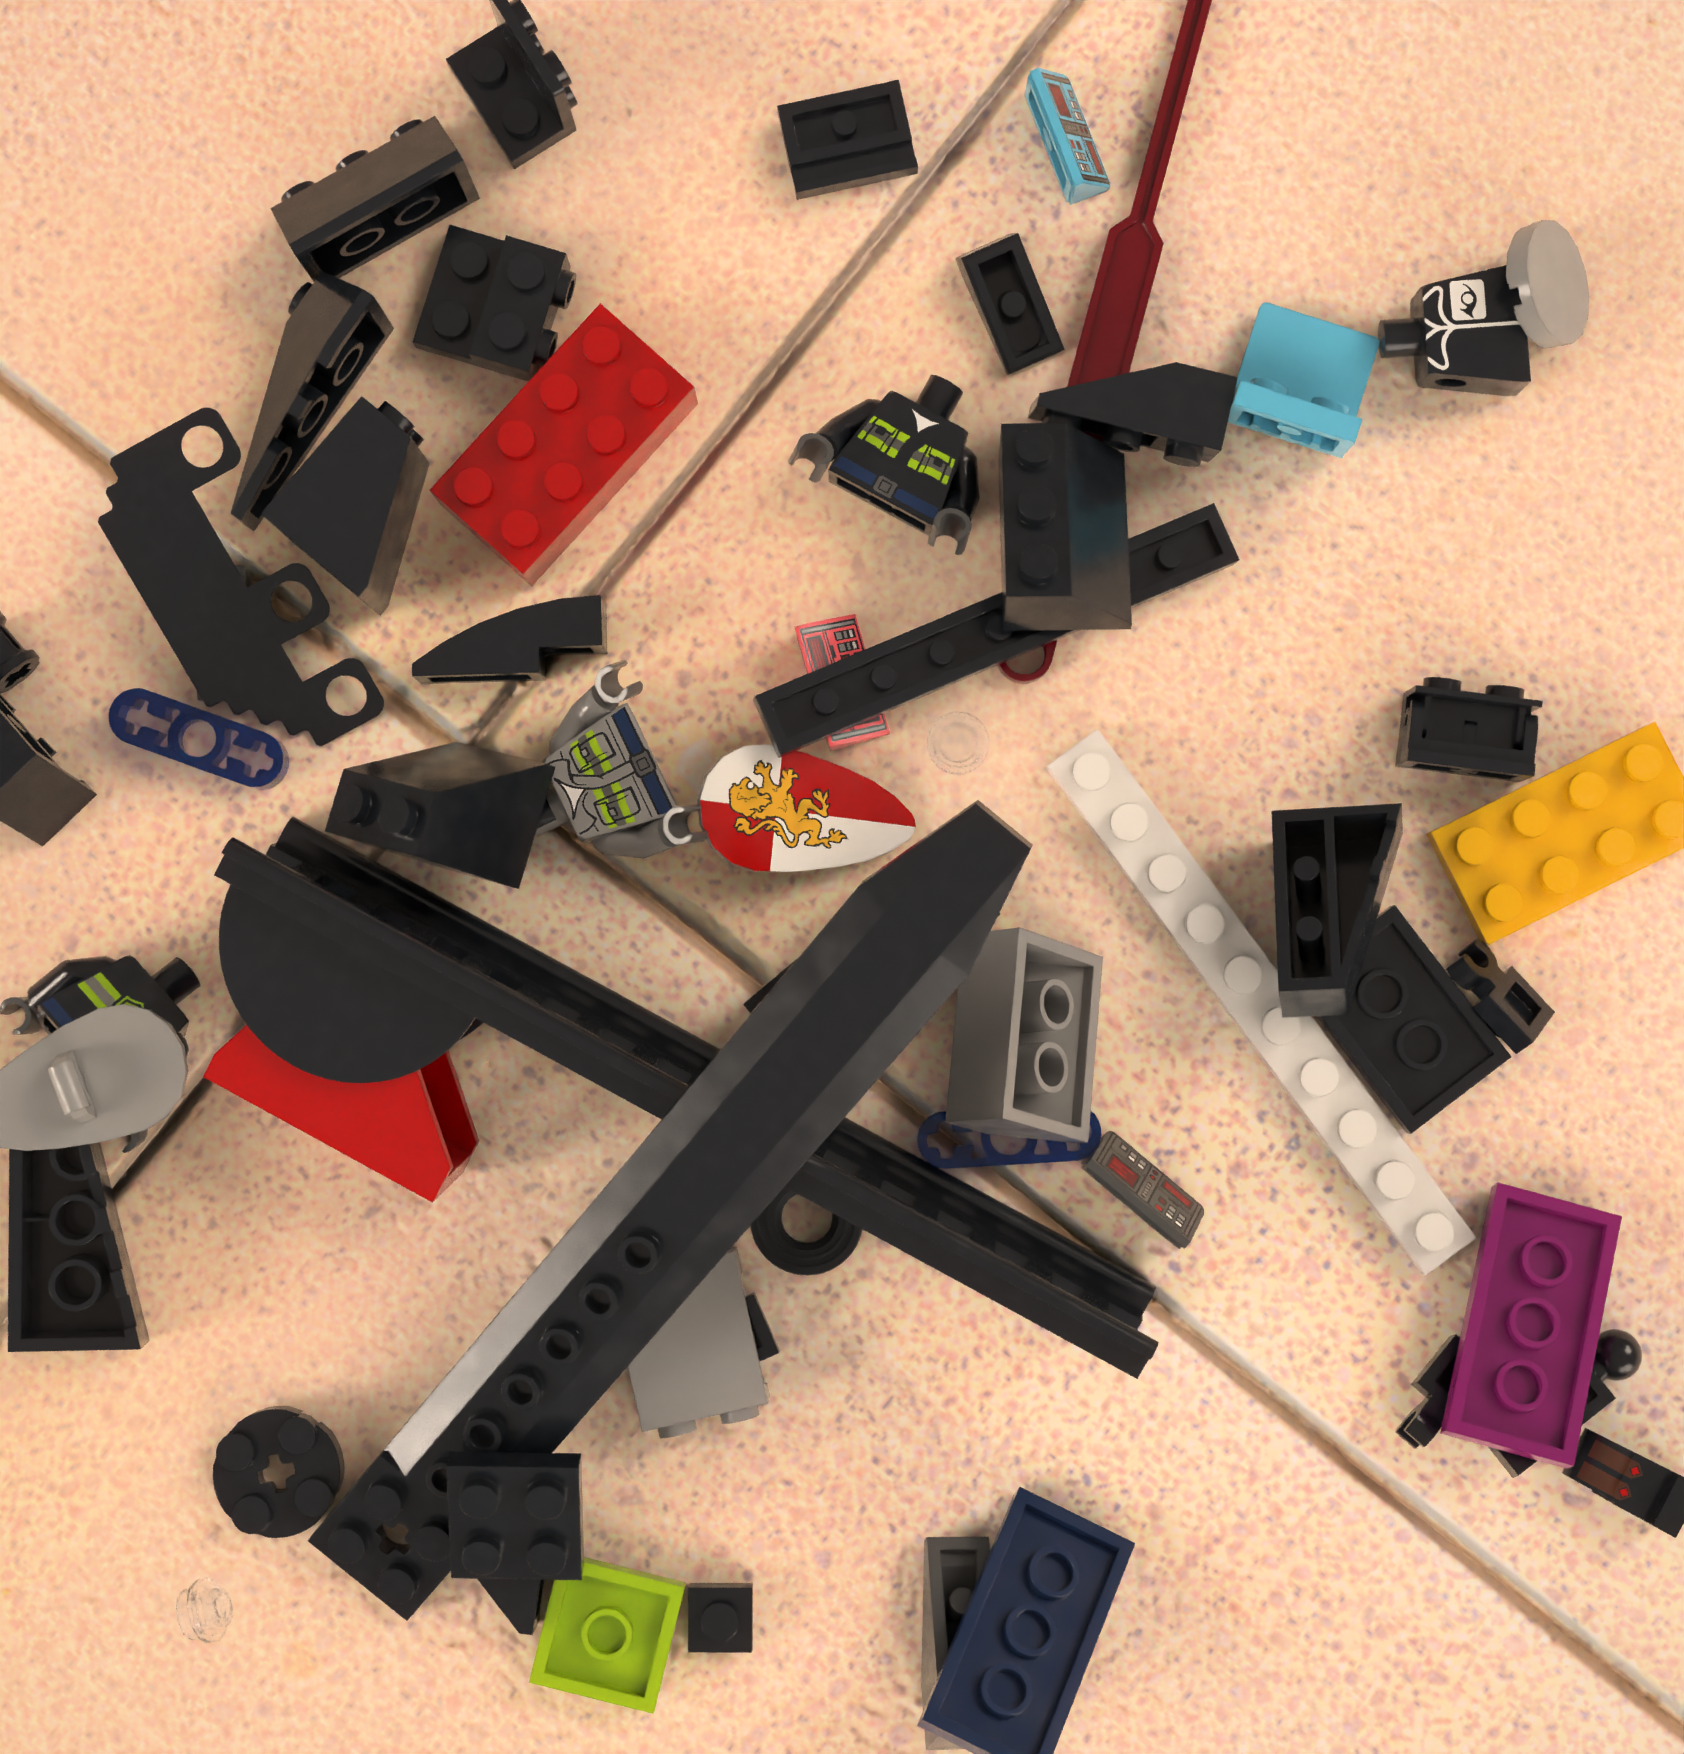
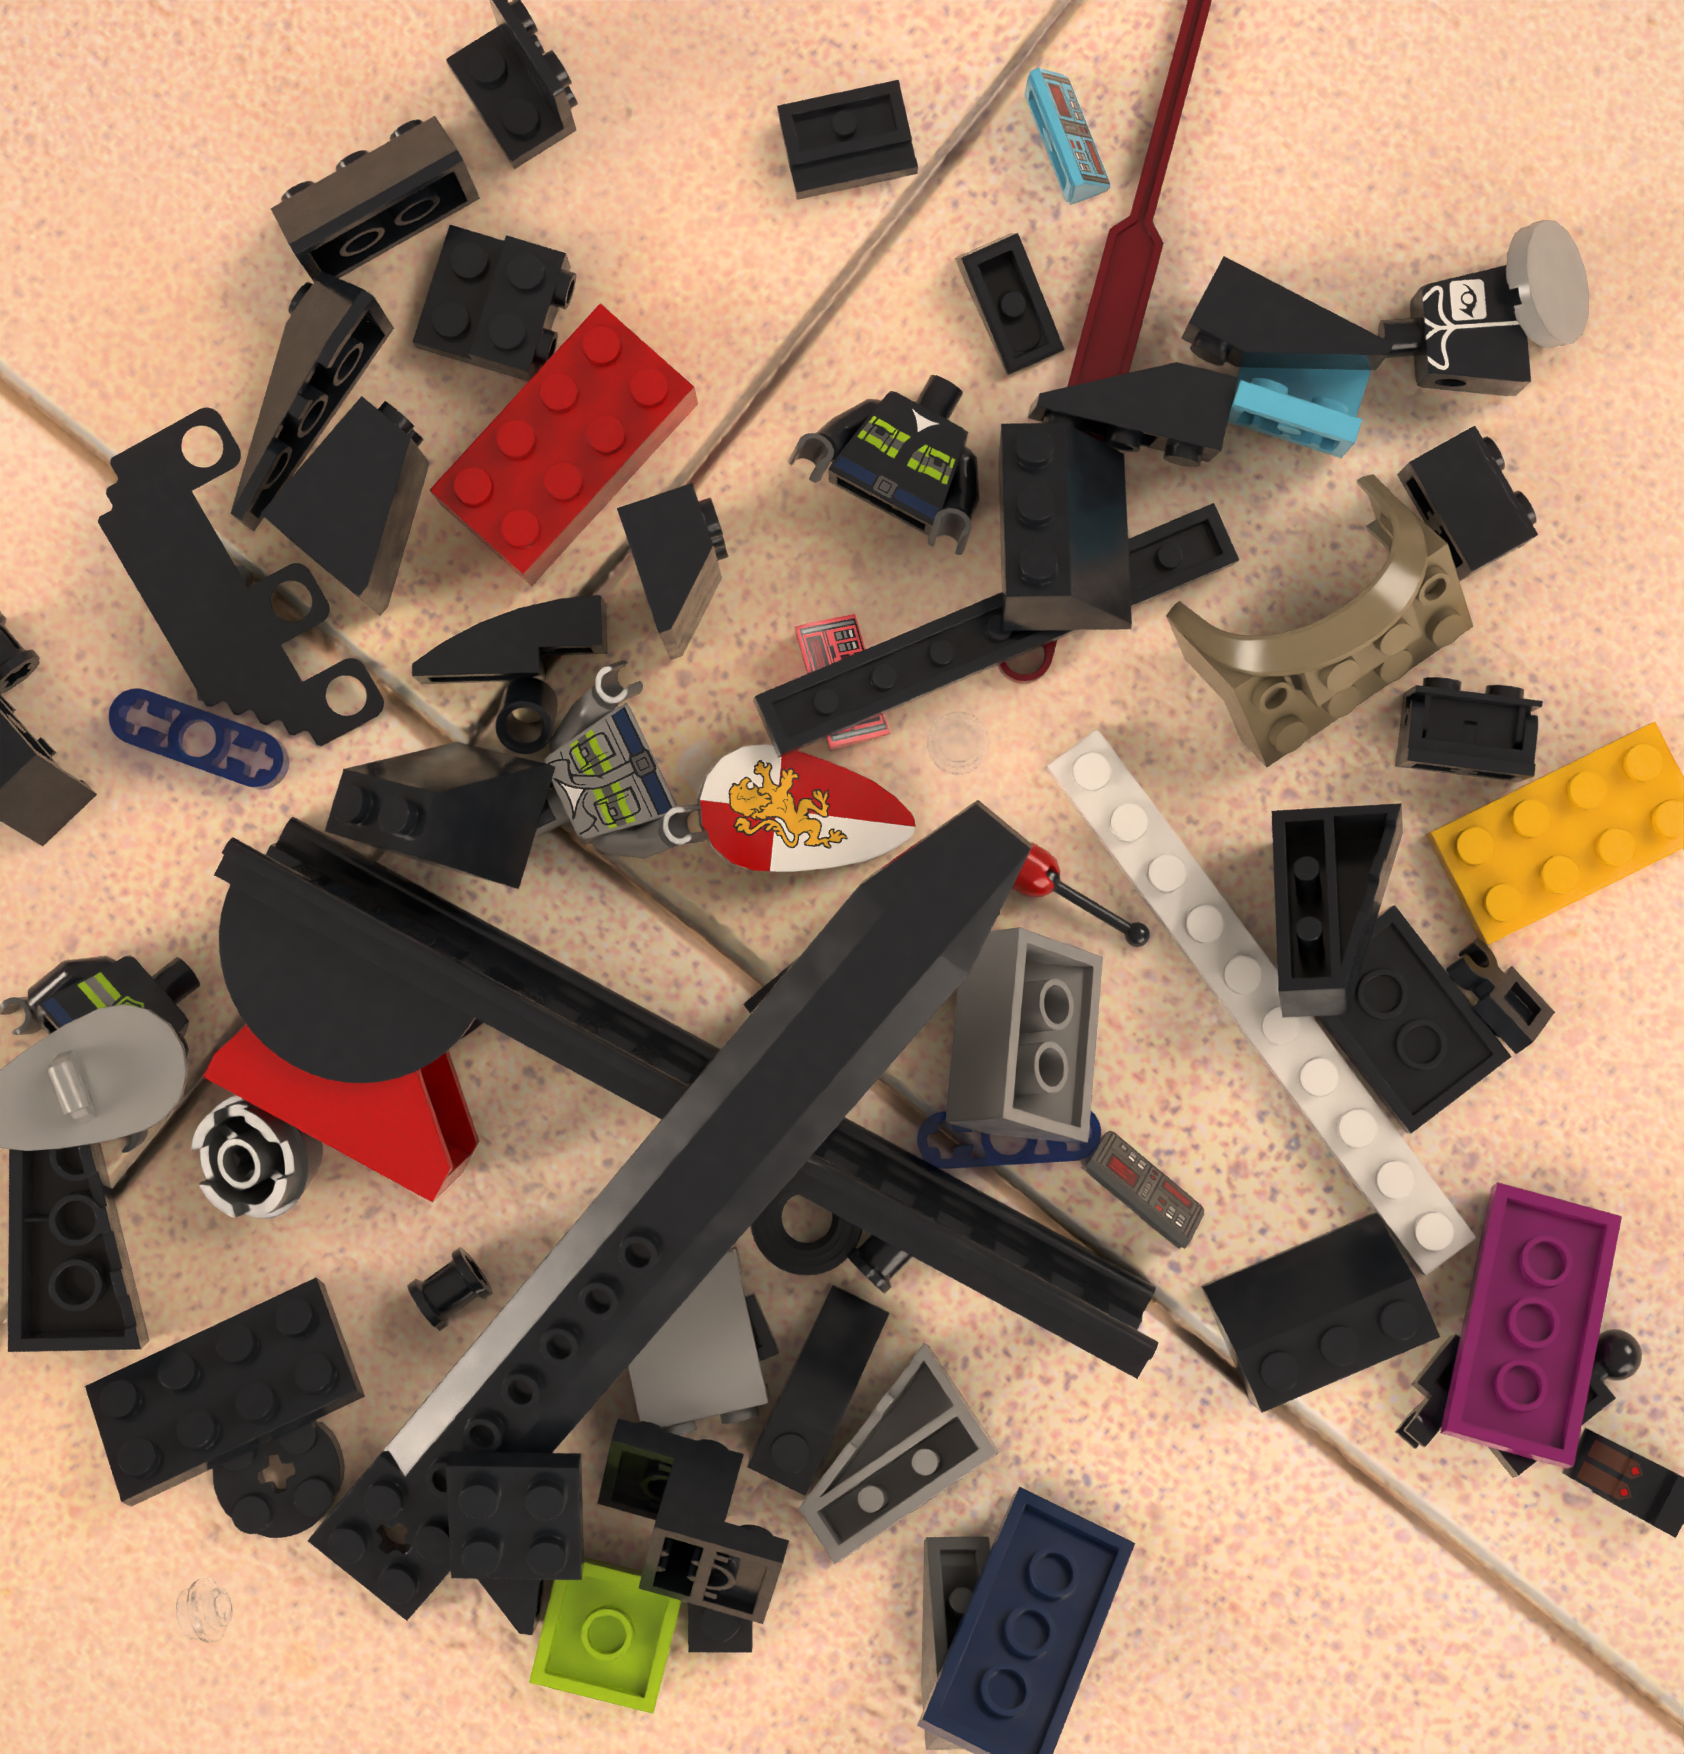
(223, 1392): none -> black plate
(254, 1160): none -> dark grey cone
(449, 1289): none -> black bush
(523, 736): none -> black beam
(677, 559): none -> black slope
(688, 1494): none -> black bracket
(818, 1390): none -> black slope
(878, 1261): none -> black bush
(899, 1459): none -> light grey wedge
(1042, 876): none -> hinge
(1269, 326): none -> black slope
(1306, 678): none -> dark tan piece
(1319, 1312): none -> black slope
(1469, 501): none -> black hinge

